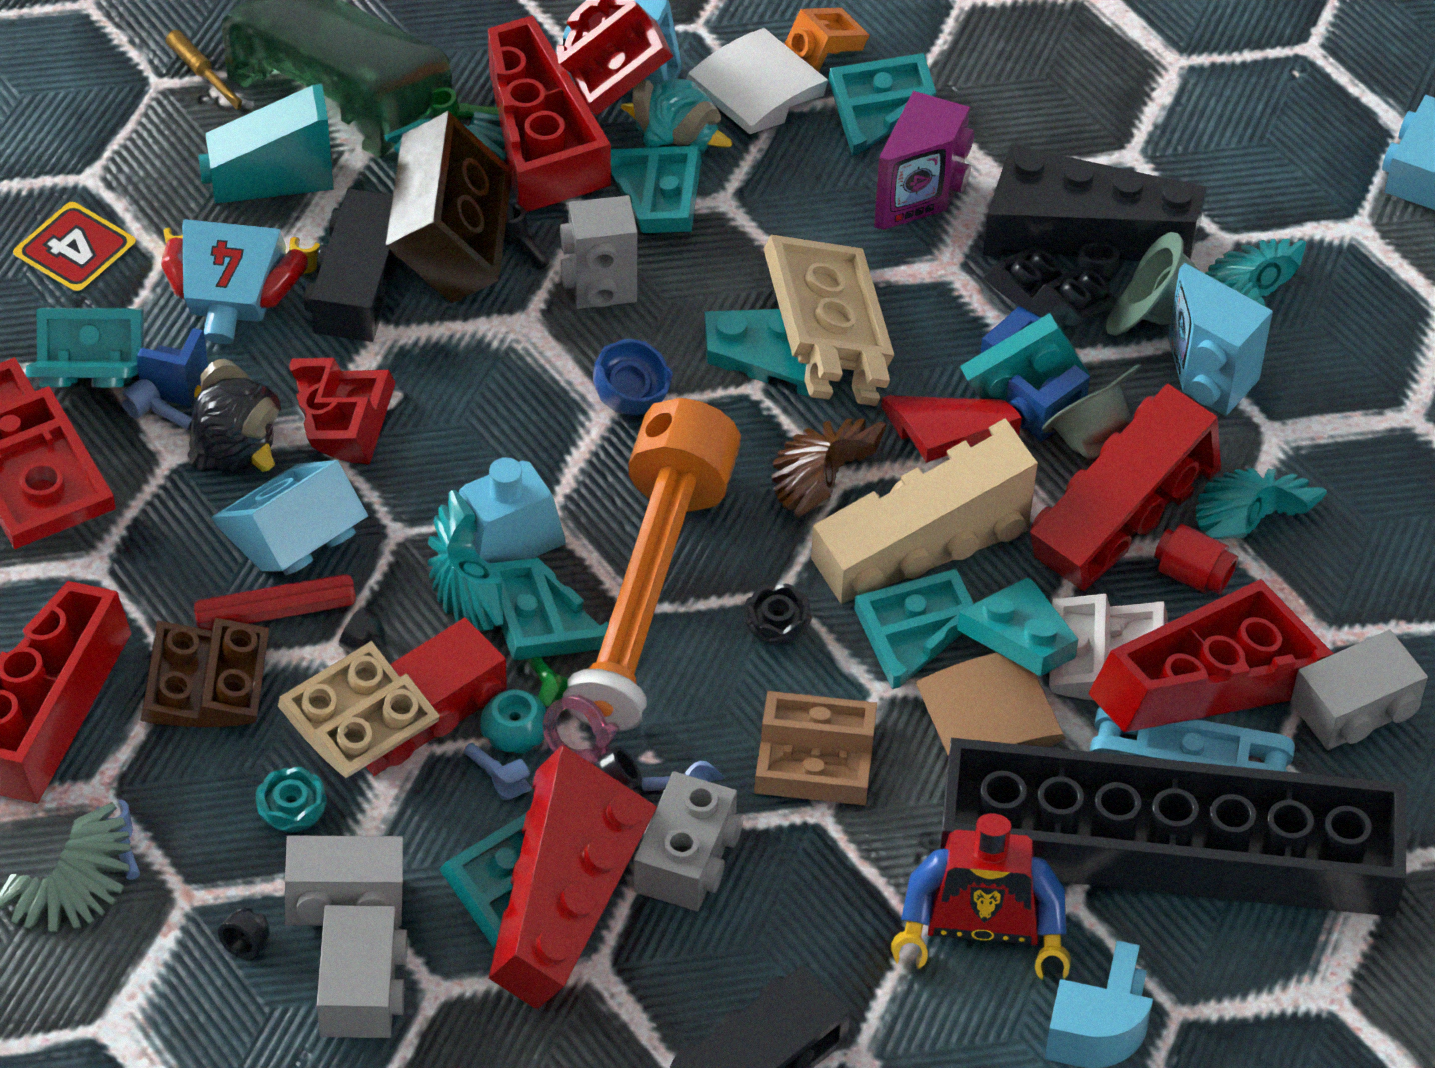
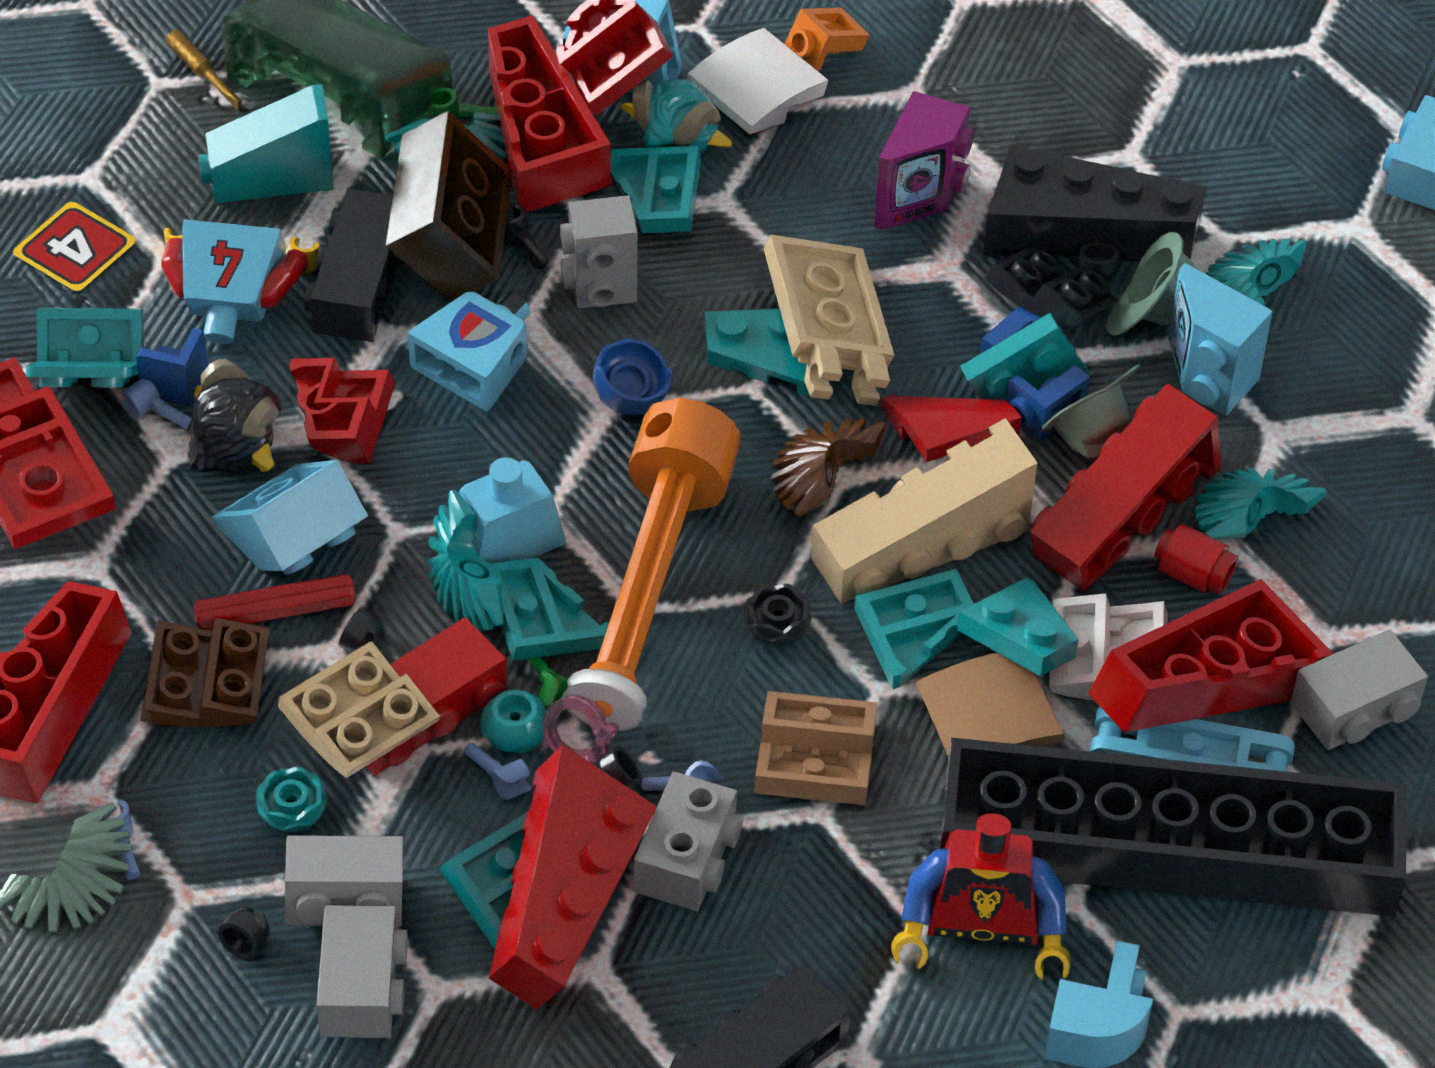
(472, 346): none -> medium azure torso
(875, 94): teal wing -> none

